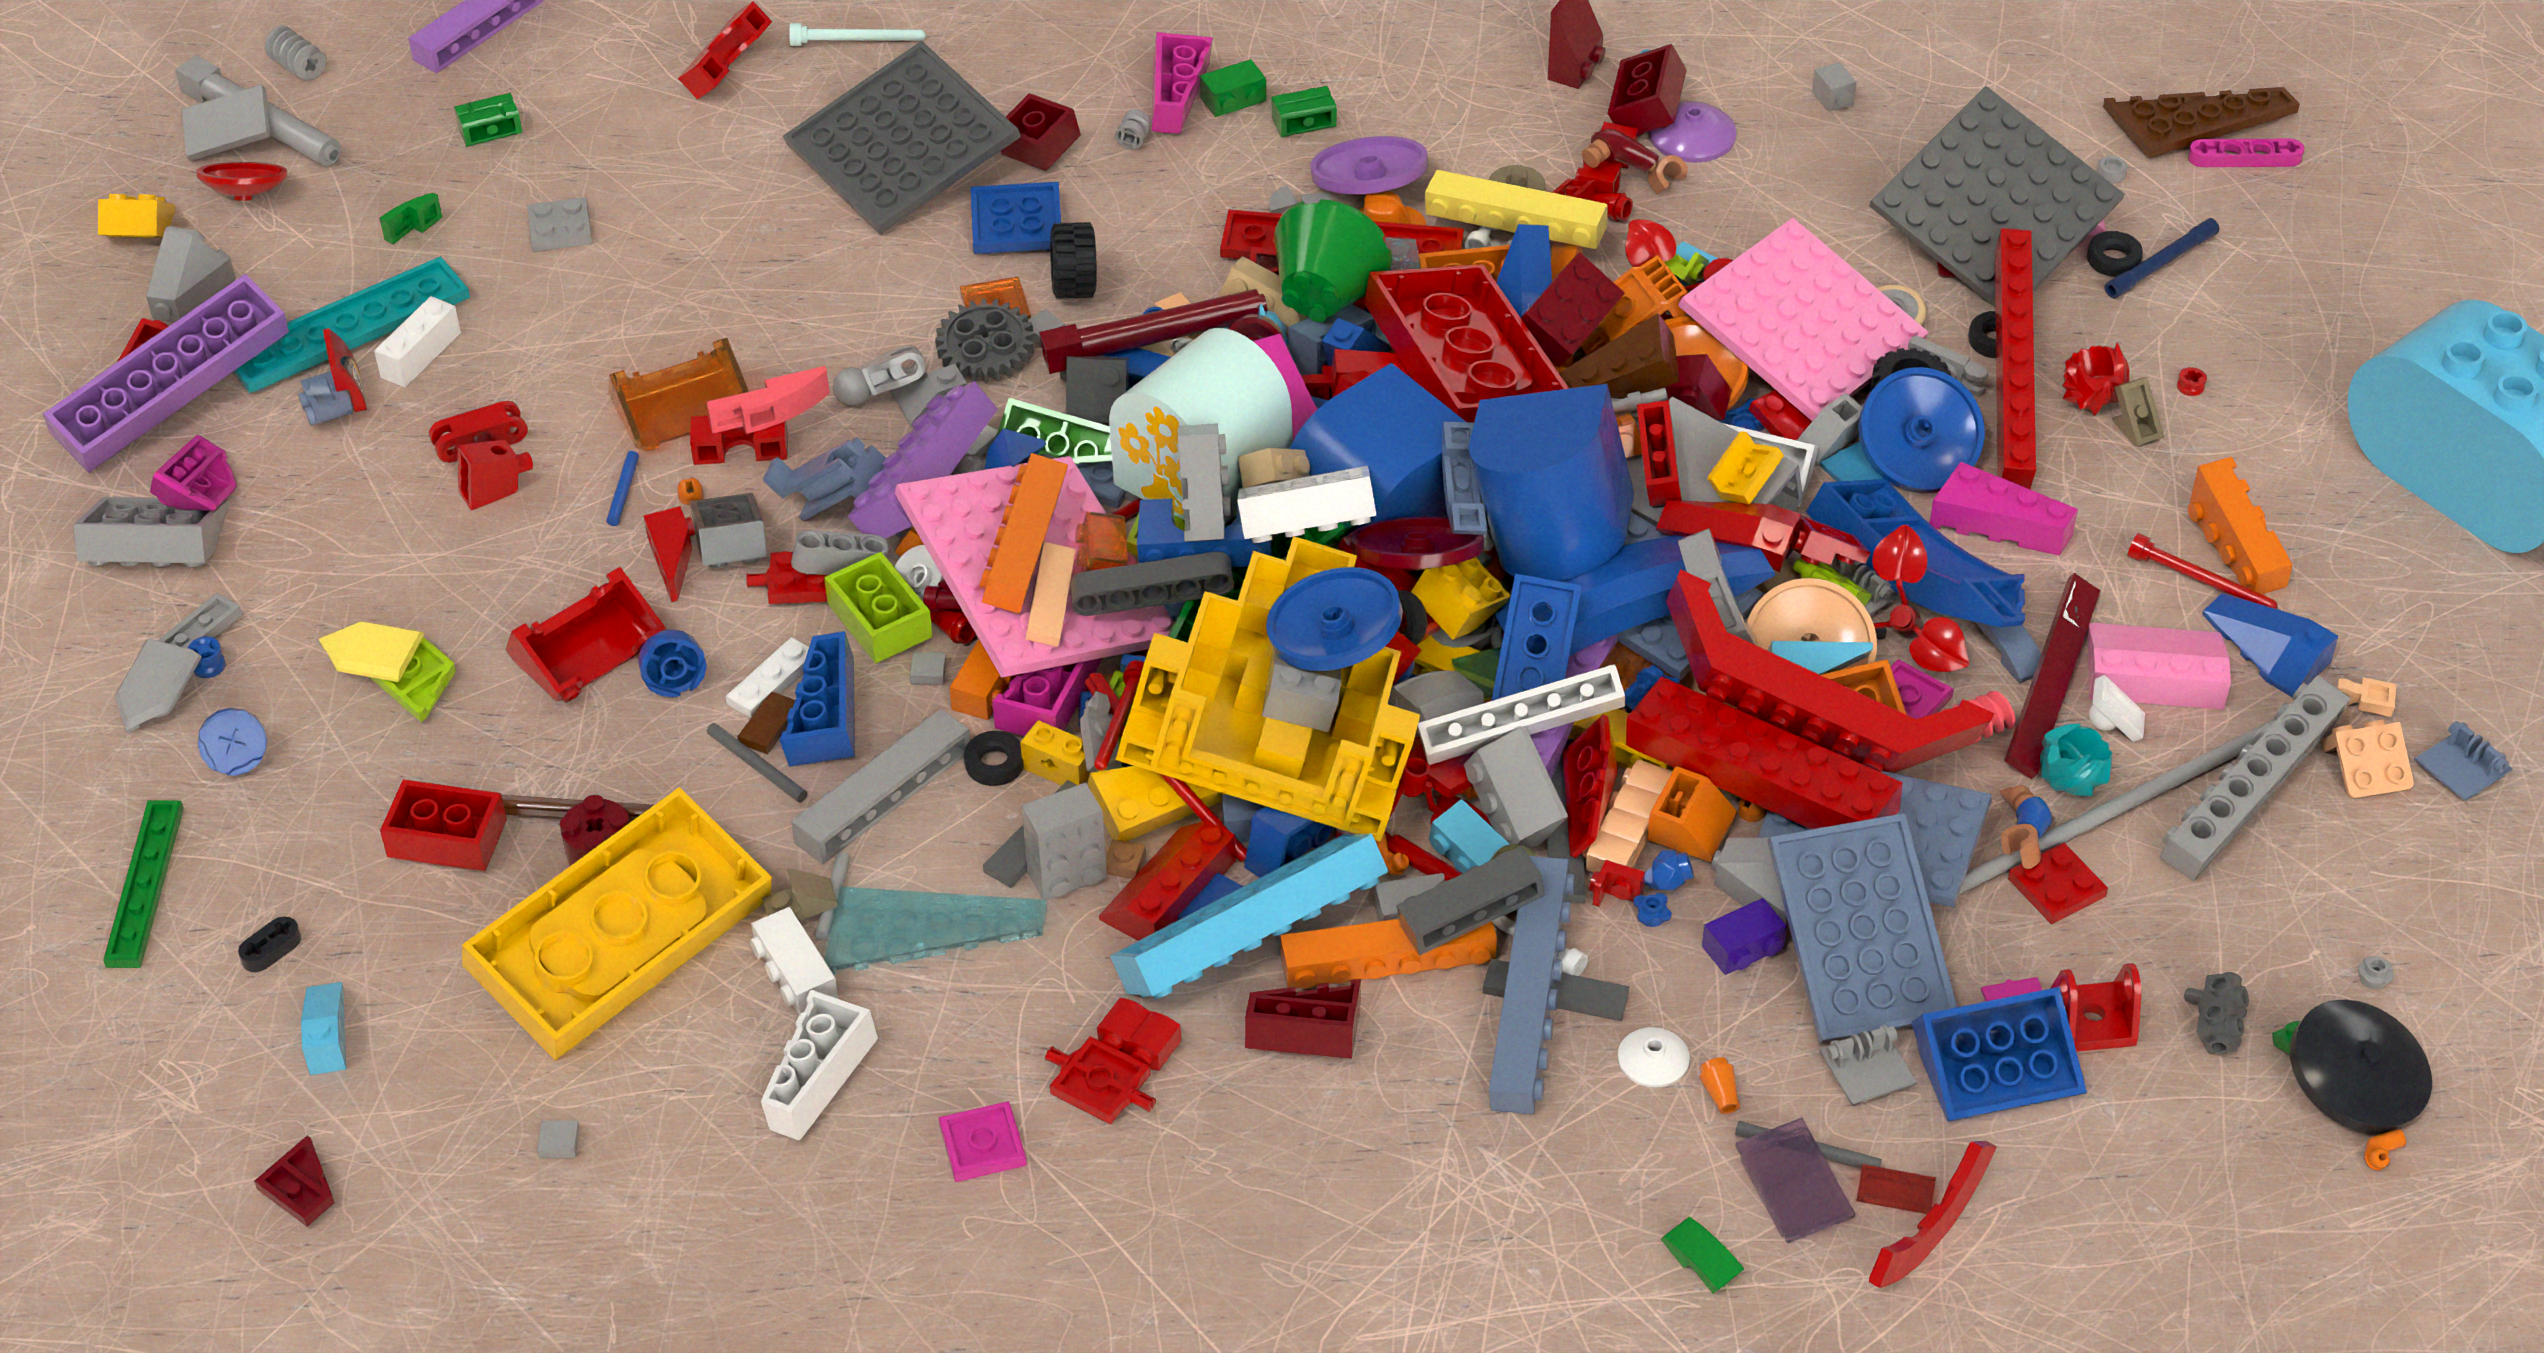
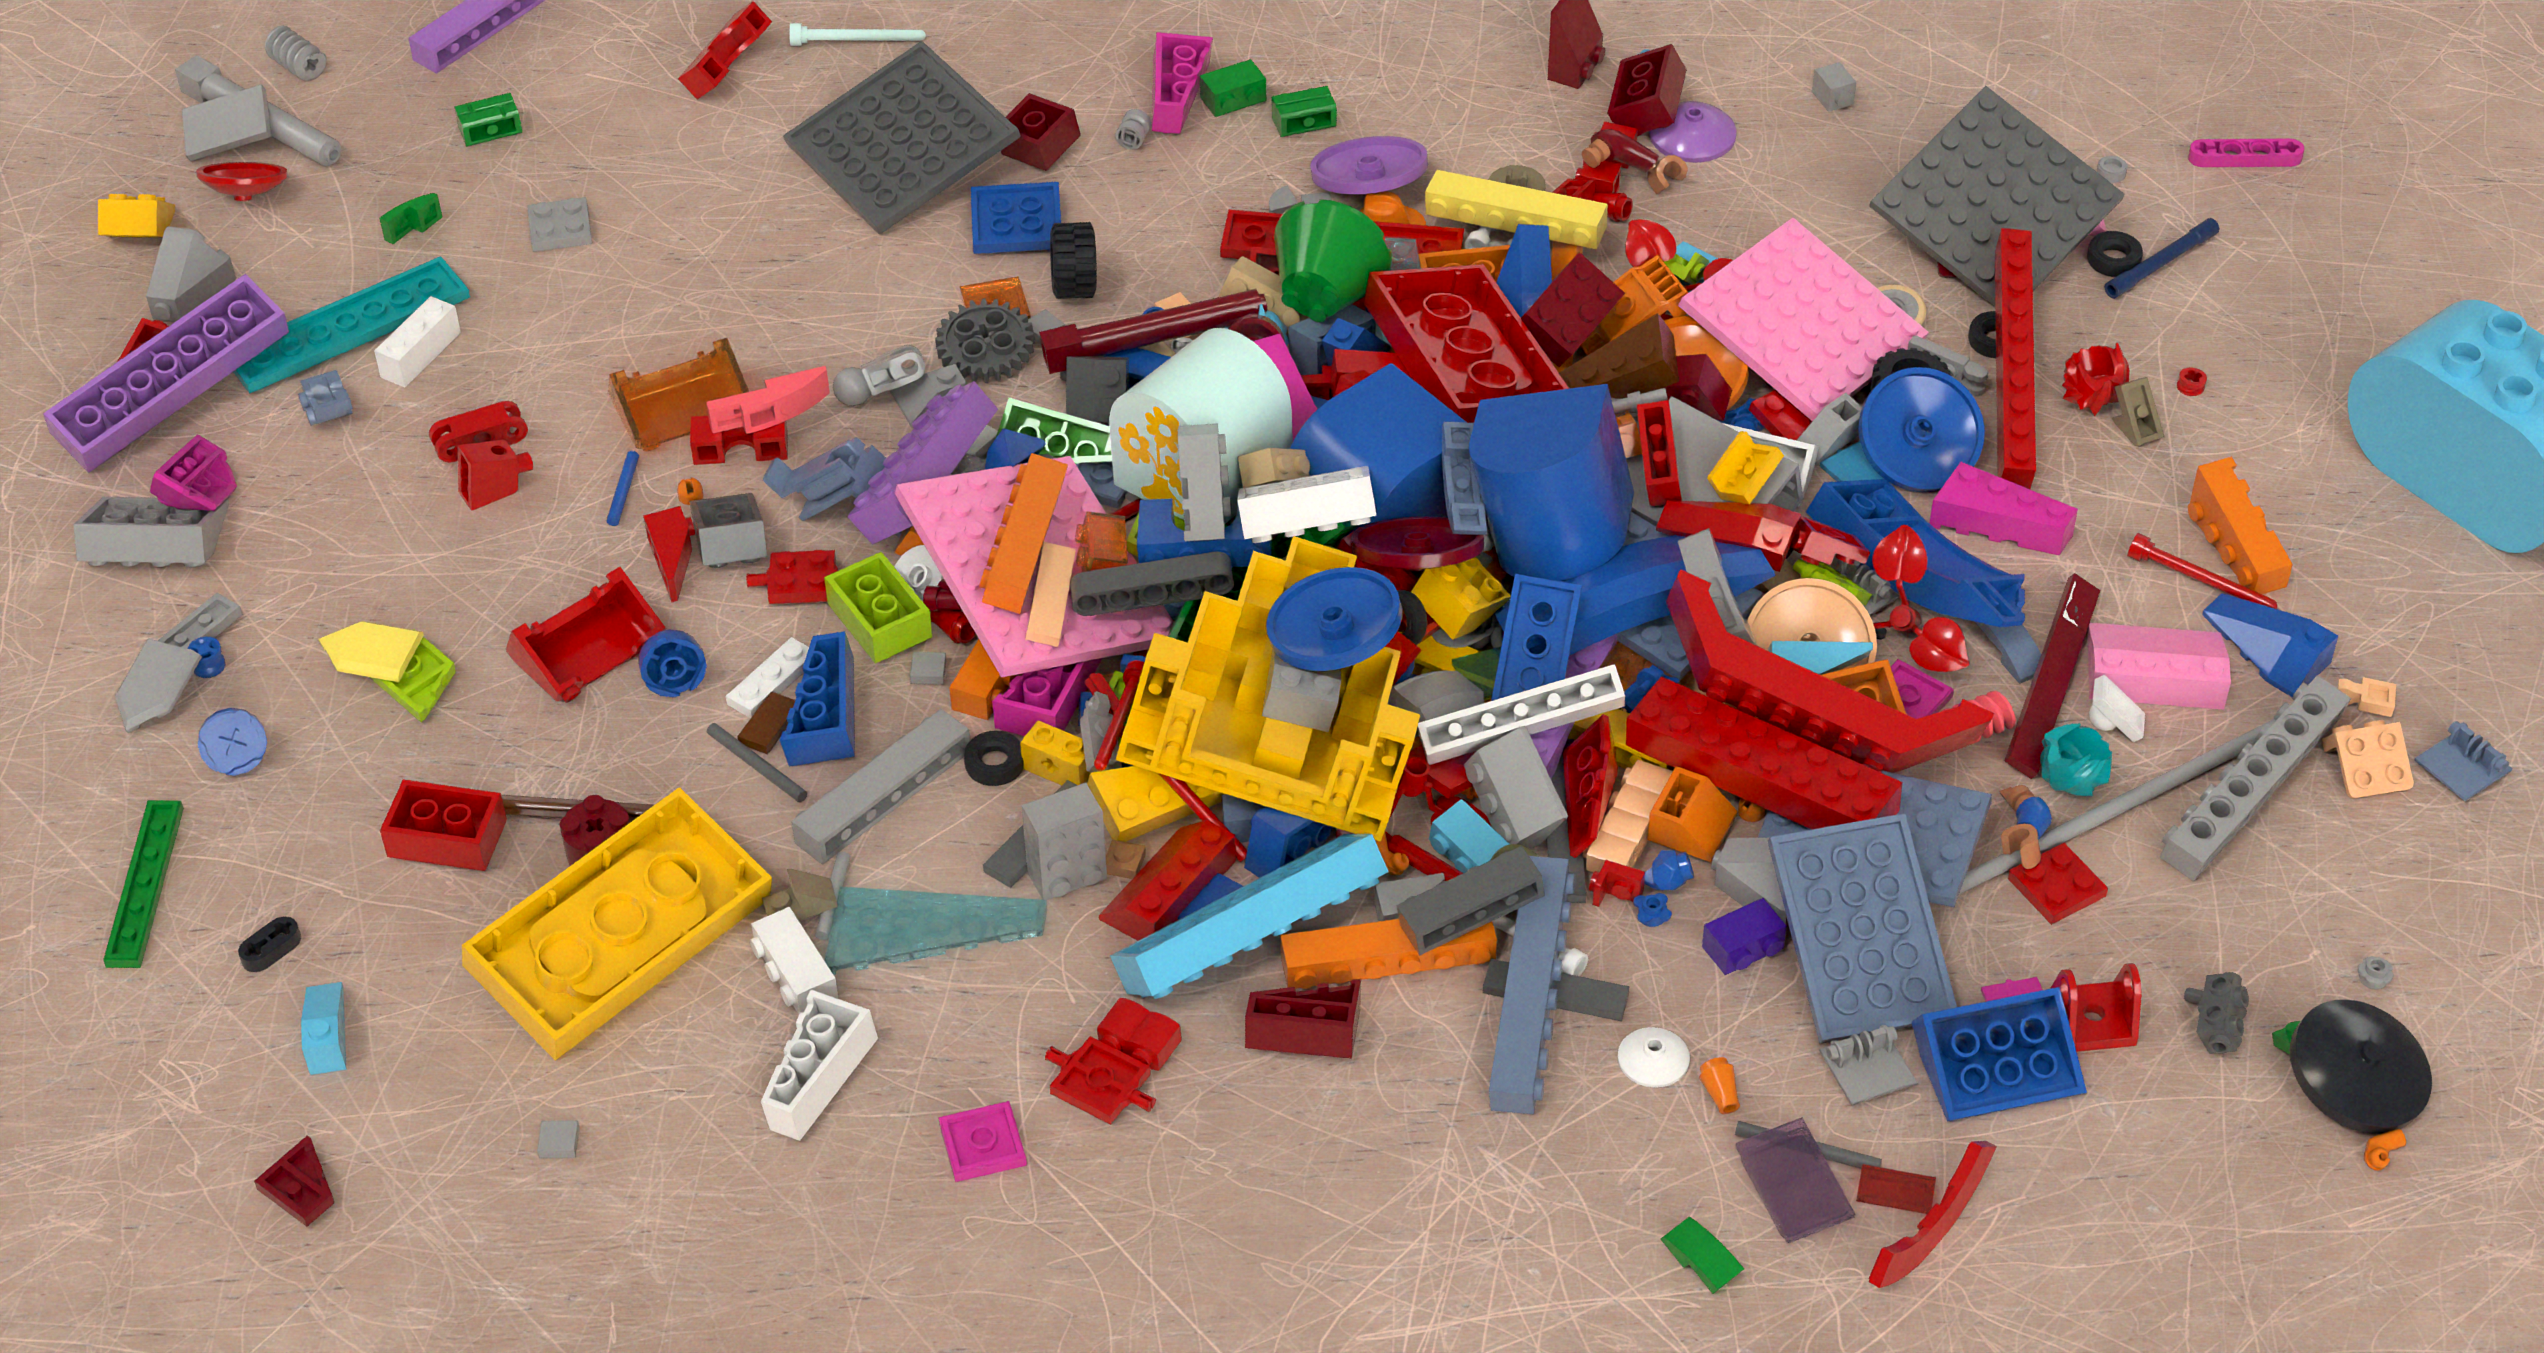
(344, 369): red slope -> none
(831, 551): light grey beam -> none
(2181, 118): reddish brown wing -> none

